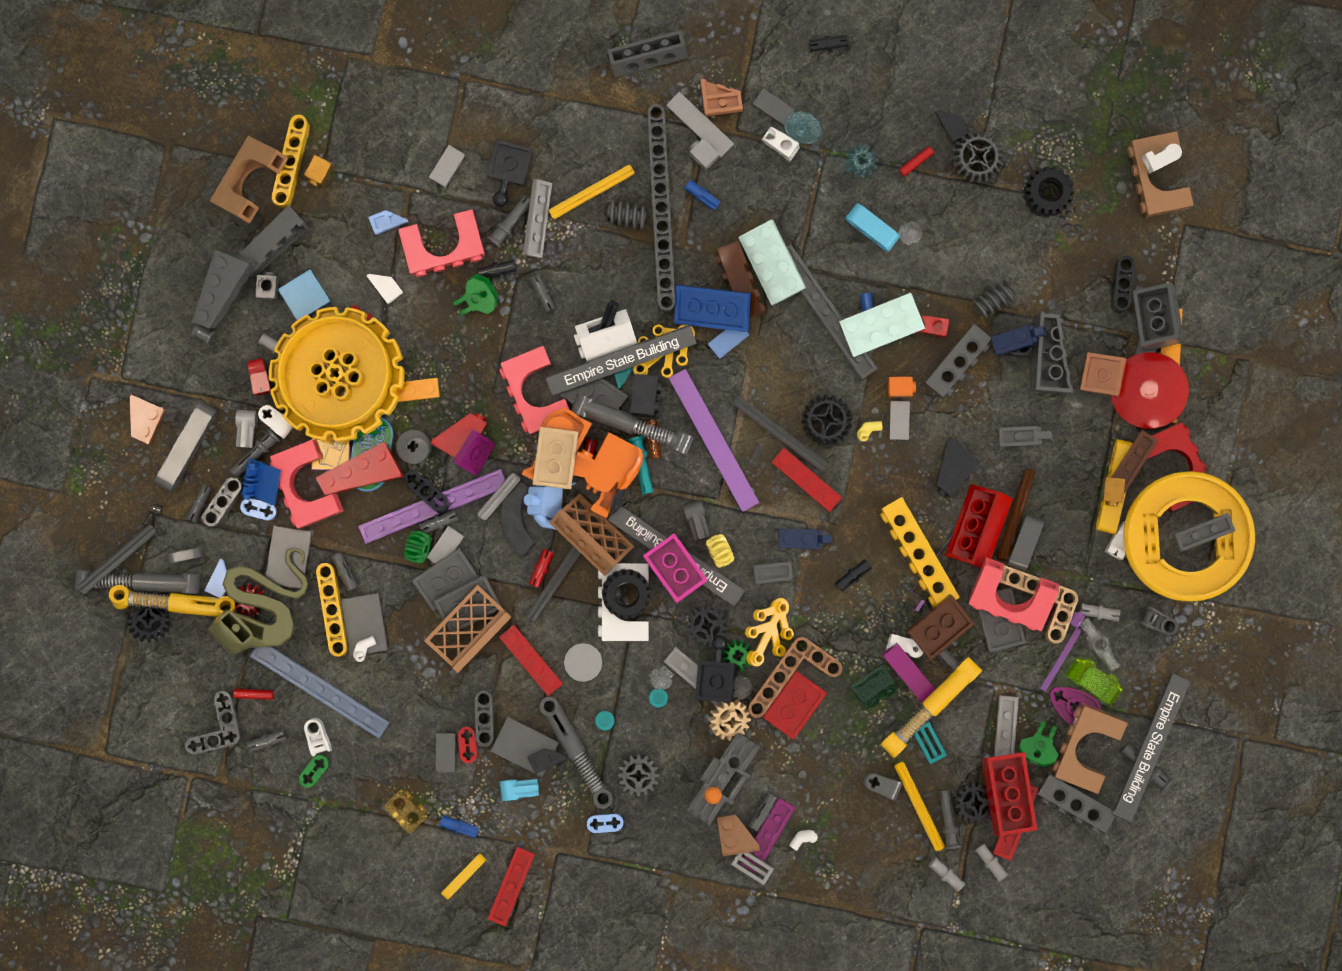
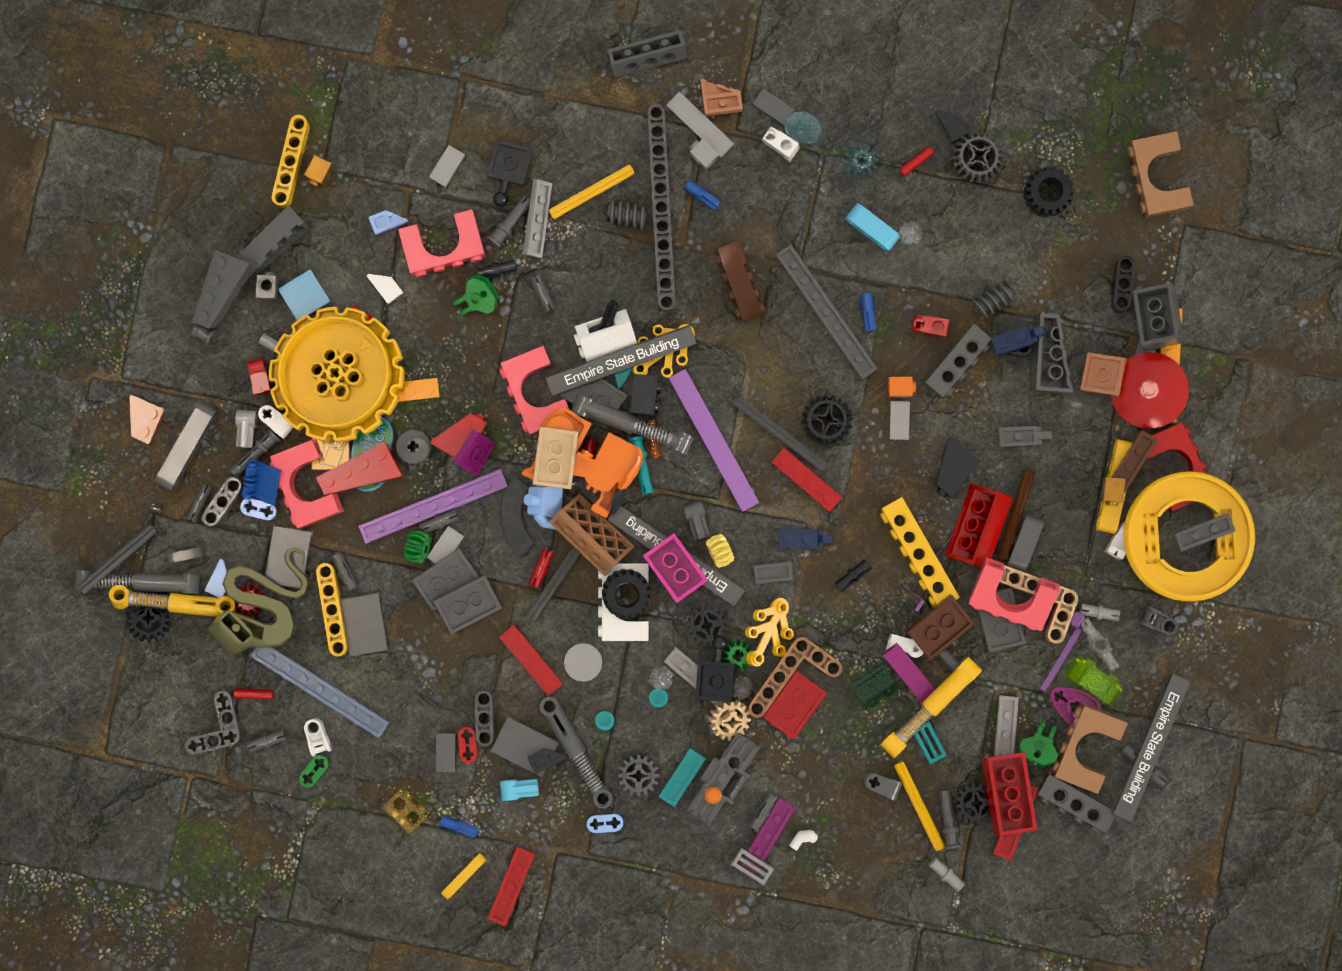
(250, 157): medium nougat arch -> none
(361, 648): white arm -> none
(434, 491): black beam -> none
(479, 640): medium nougat fence -> none
(498, 496): light grey axle -> none
(682, 777): none -> teal tile
(712, 308): blue plate -> none
(726, 342): medium blue tile -> none
(735, 836): medium nougat wing -> none
(772, 262): light aqua plate -> none
(828, 43): black pin -> none
(867, 428): light yellow arm -> none
(882, 324): light aqua plate -> none
(991, 862): light grey pin -> none
(1168, 155): white leg -> none

